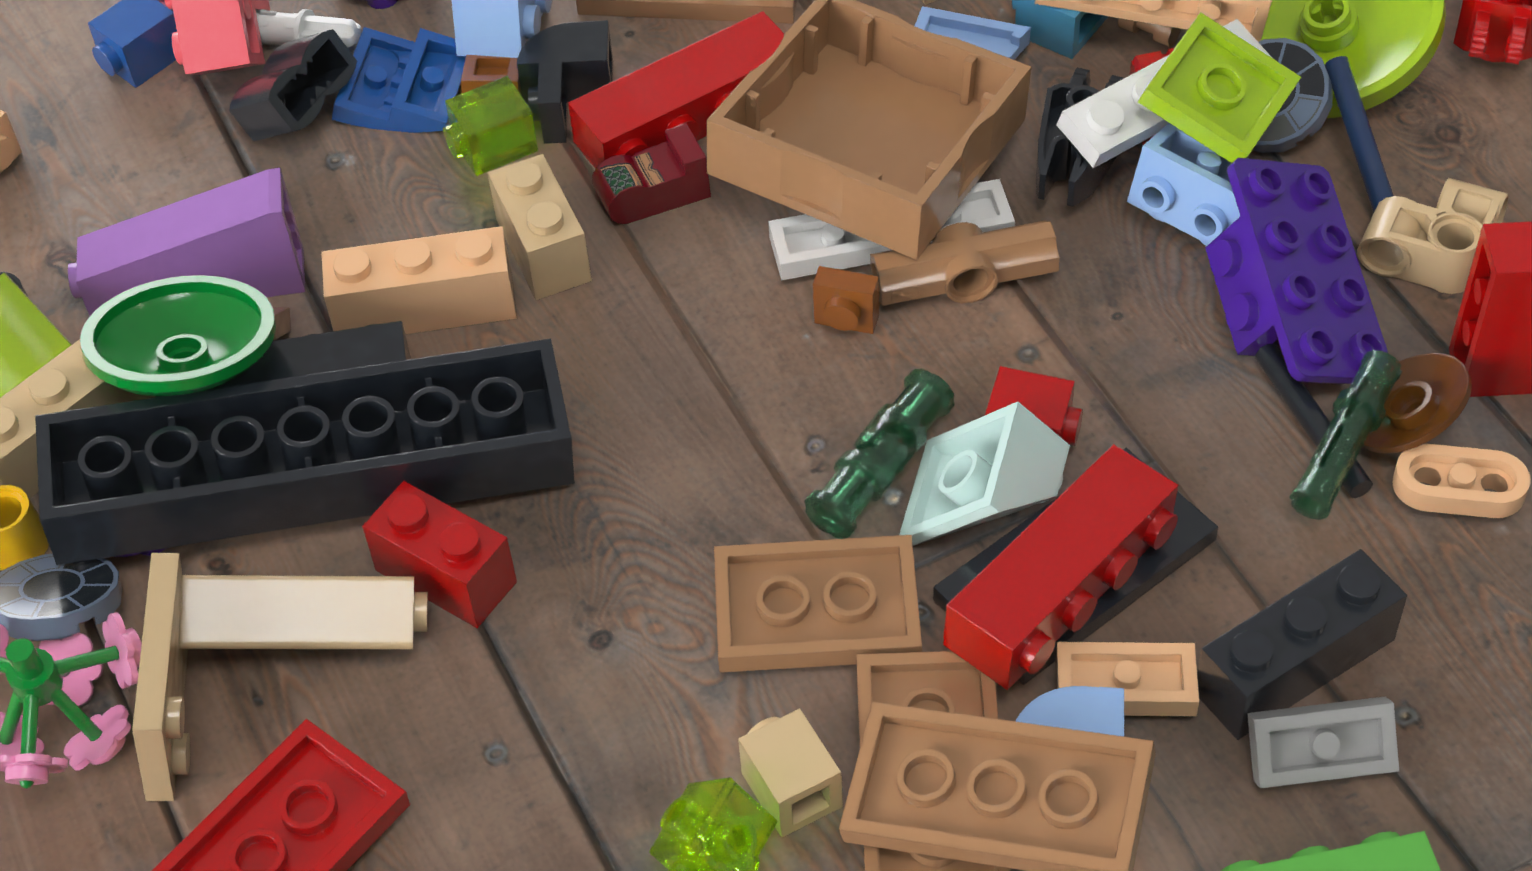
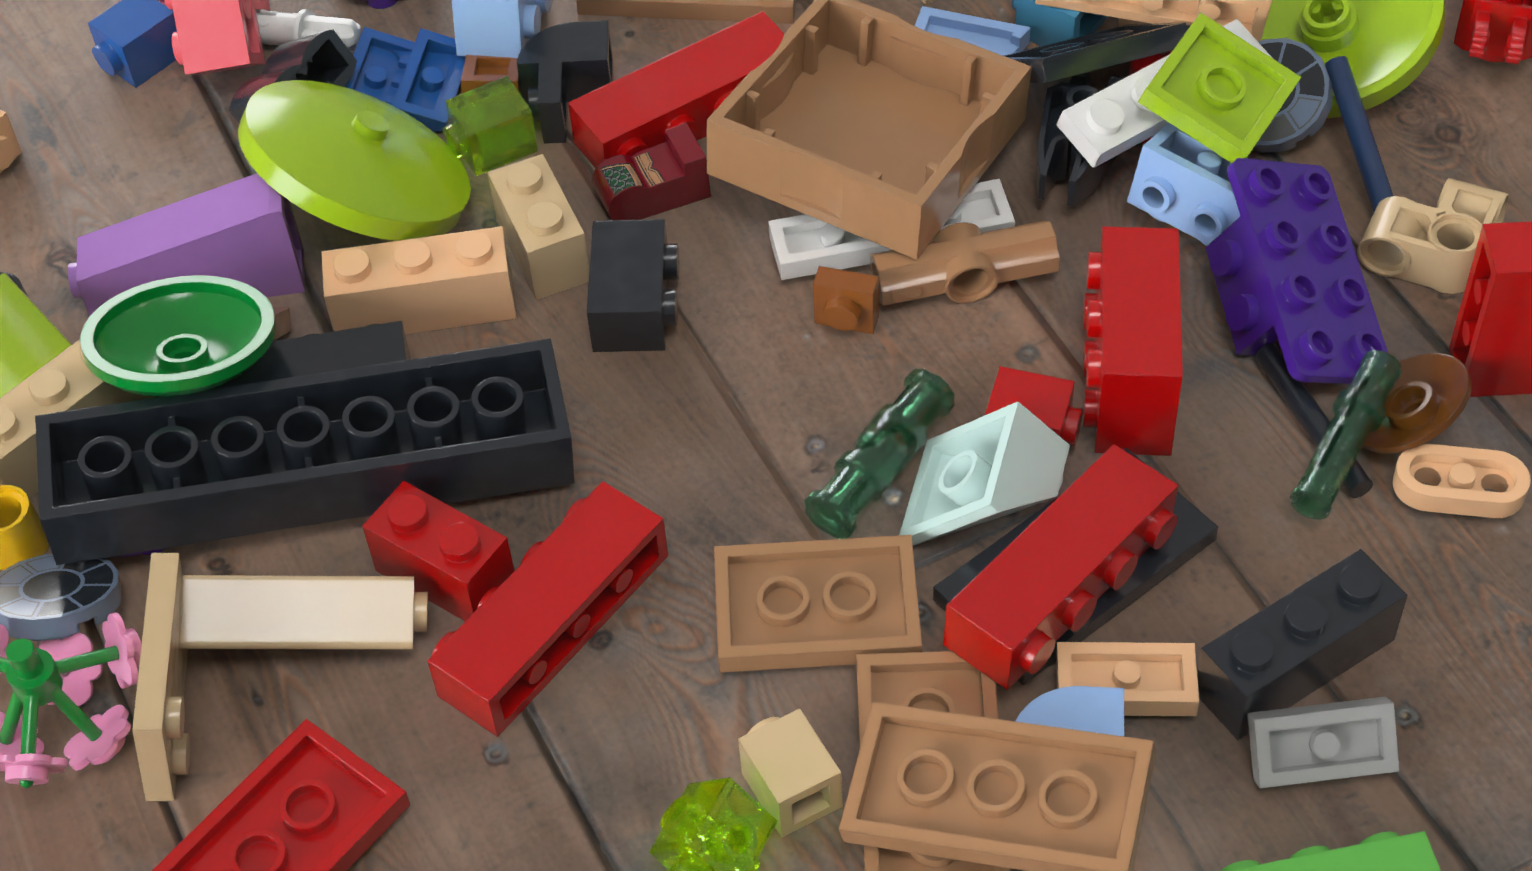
(353, 160): none -> lime dish
(548, 608): none -> red brick
(630, 285): none -> black brick
(1099, 50): none -> black tile
(1136, 341): none -> red brick

